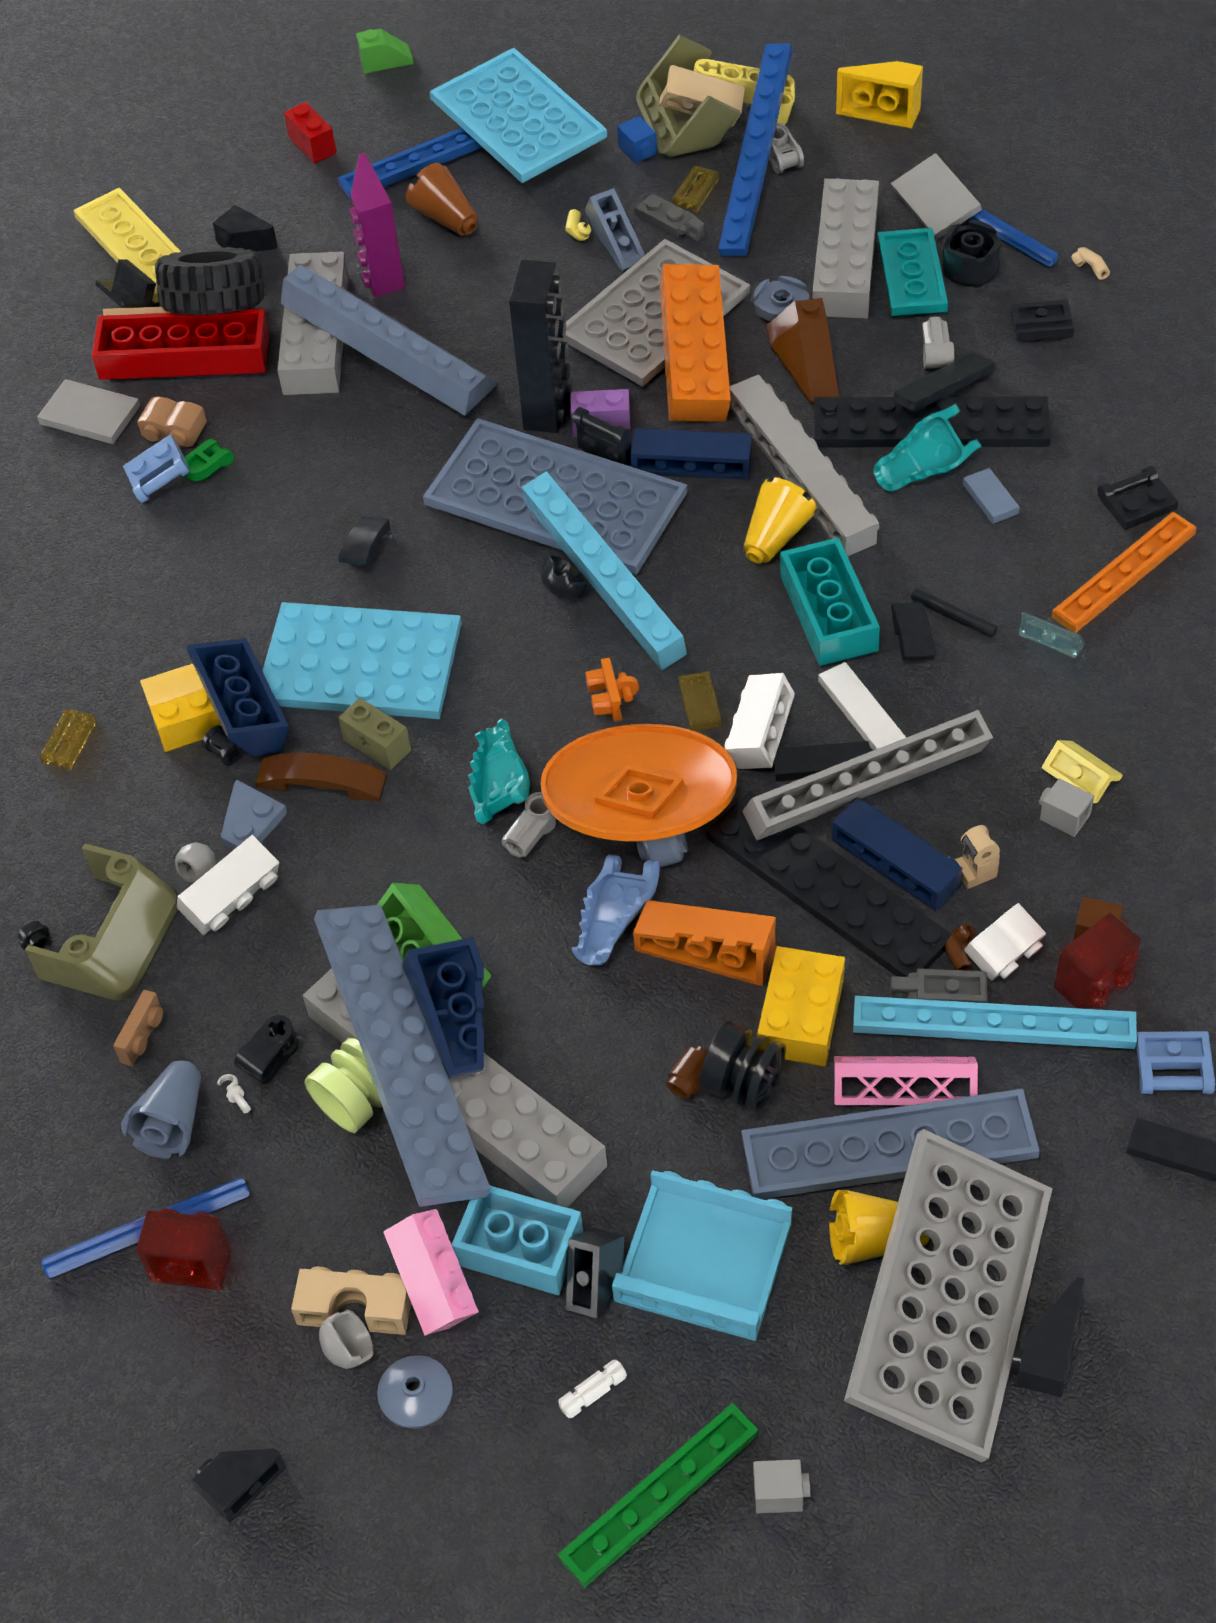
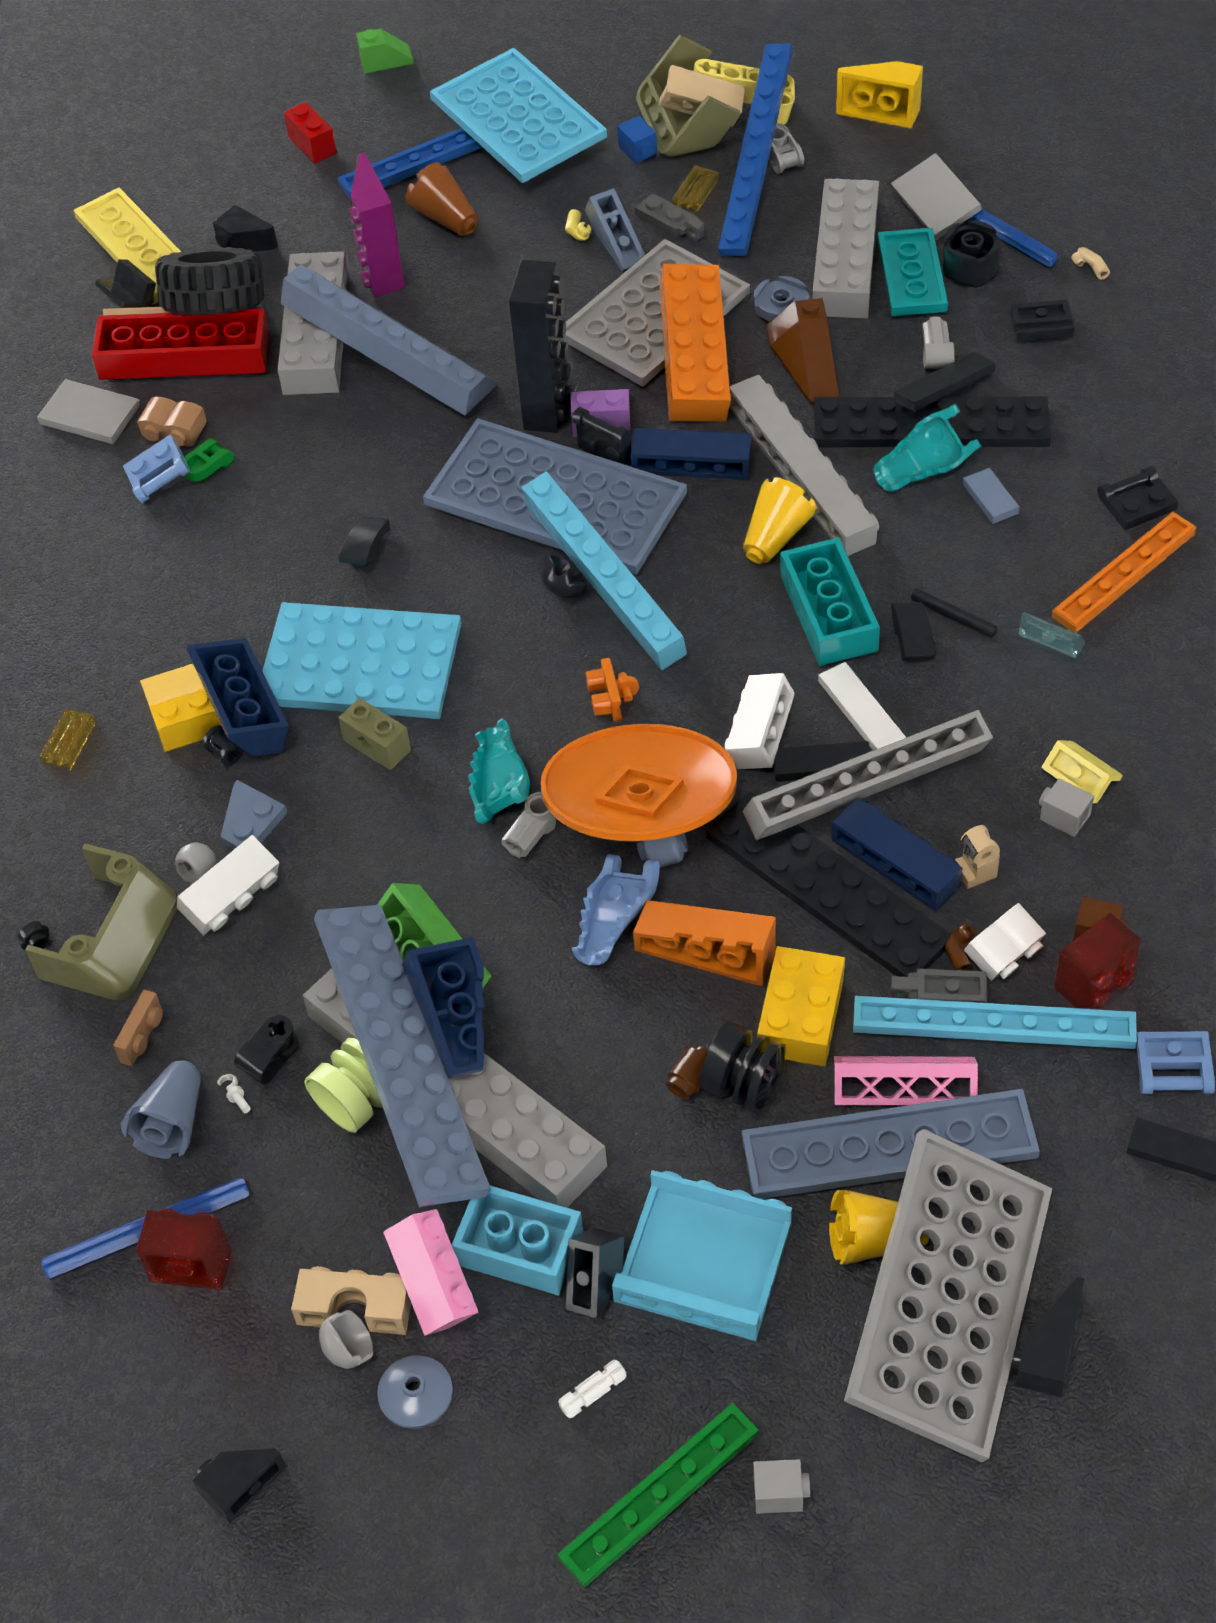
(322, 771): reddish brown slope -> none
(699, 701): clear yellow tile -> none

